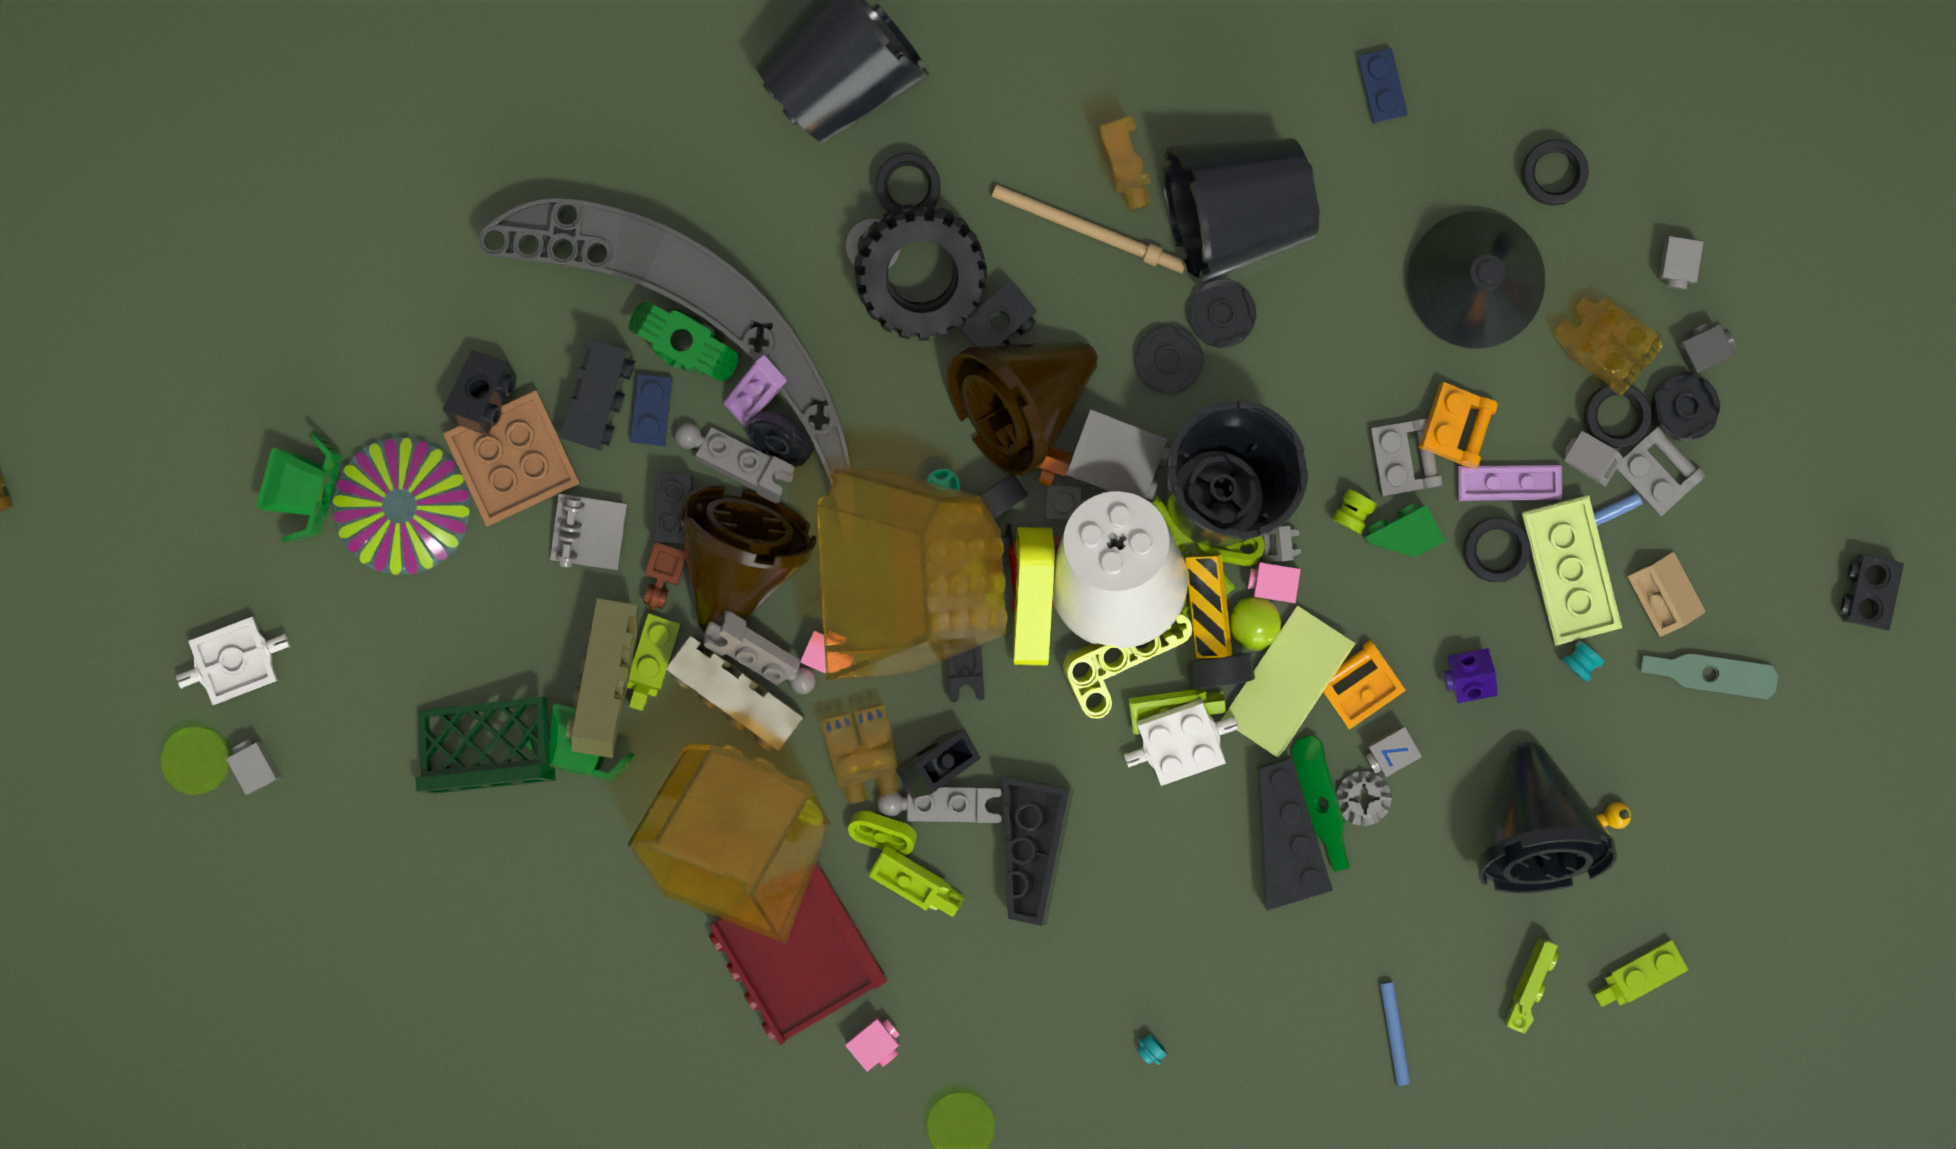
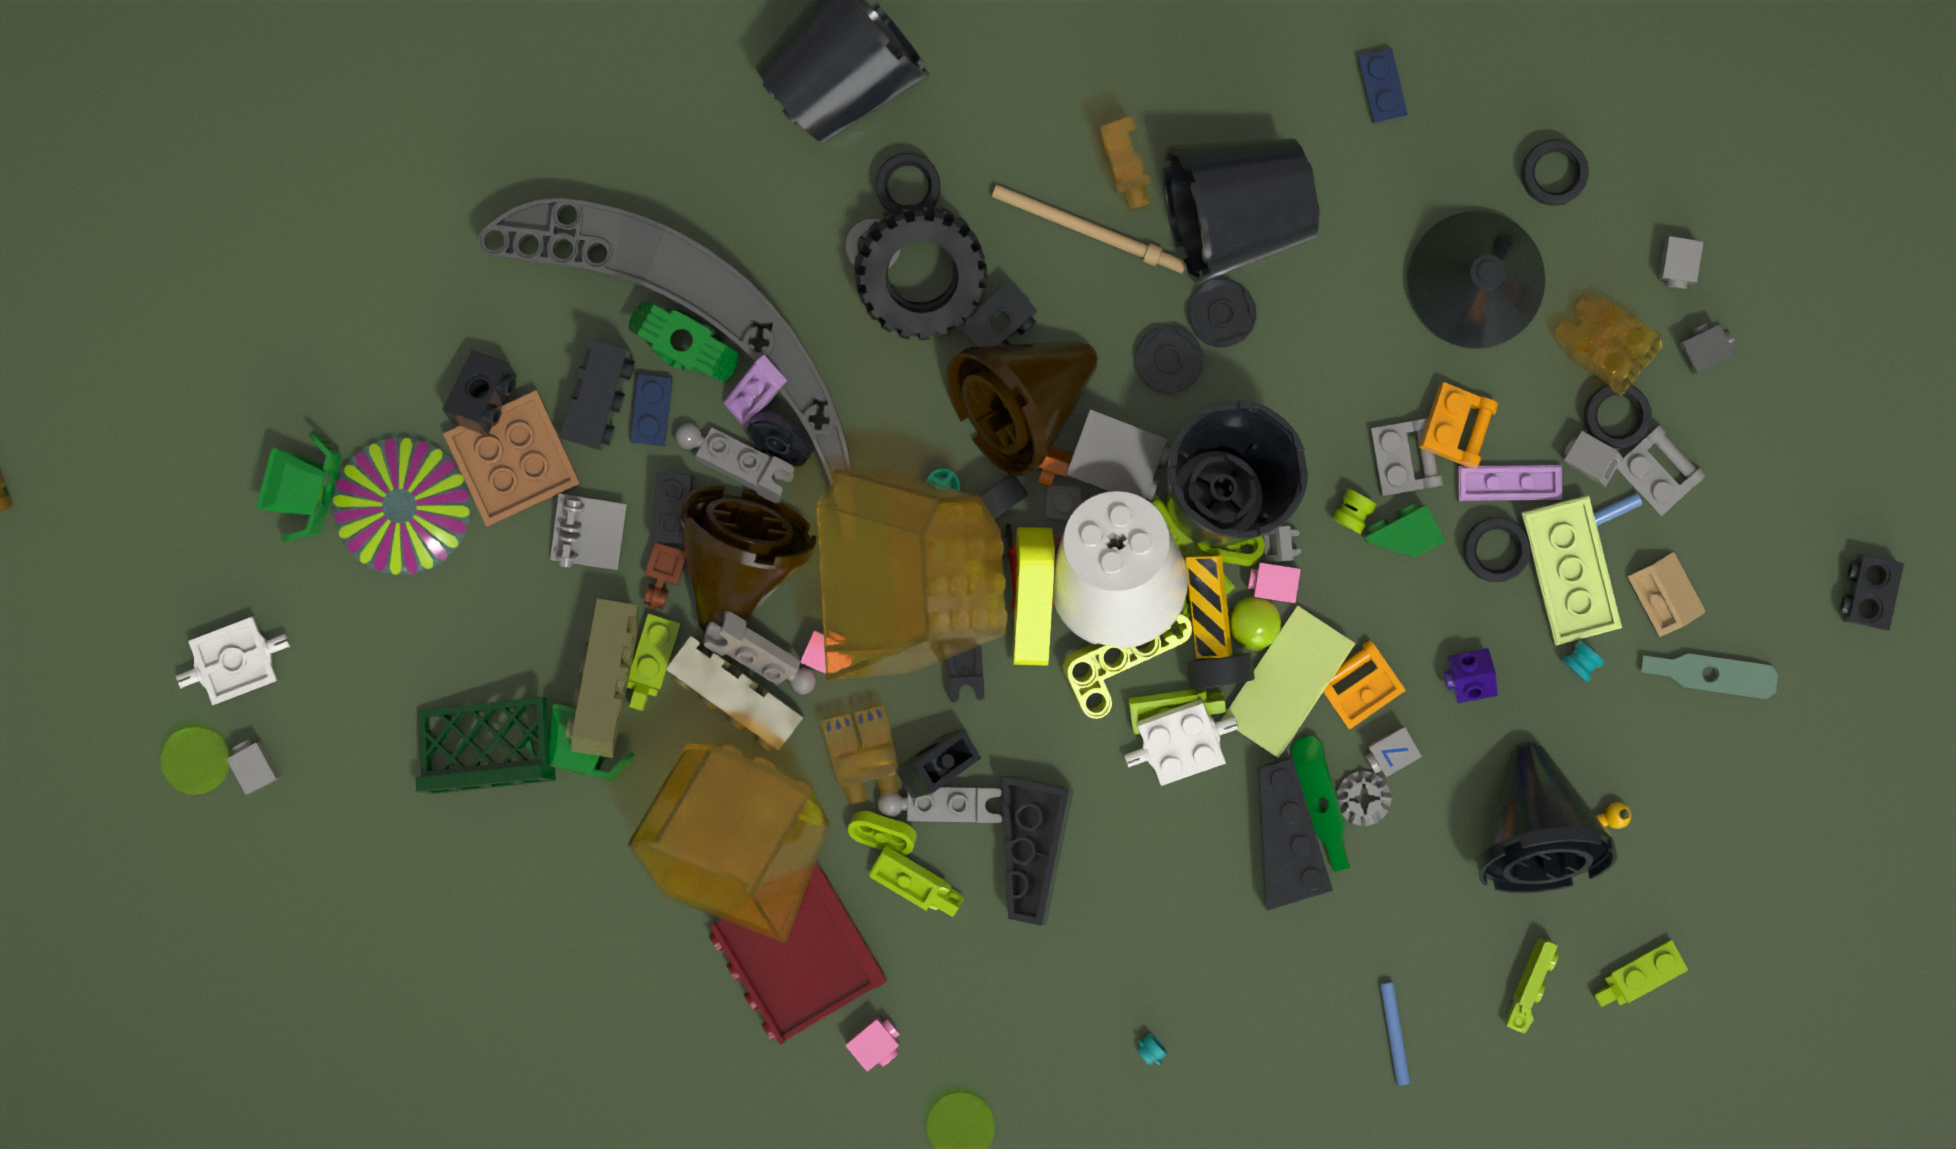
(1685, 407): black tile -> none

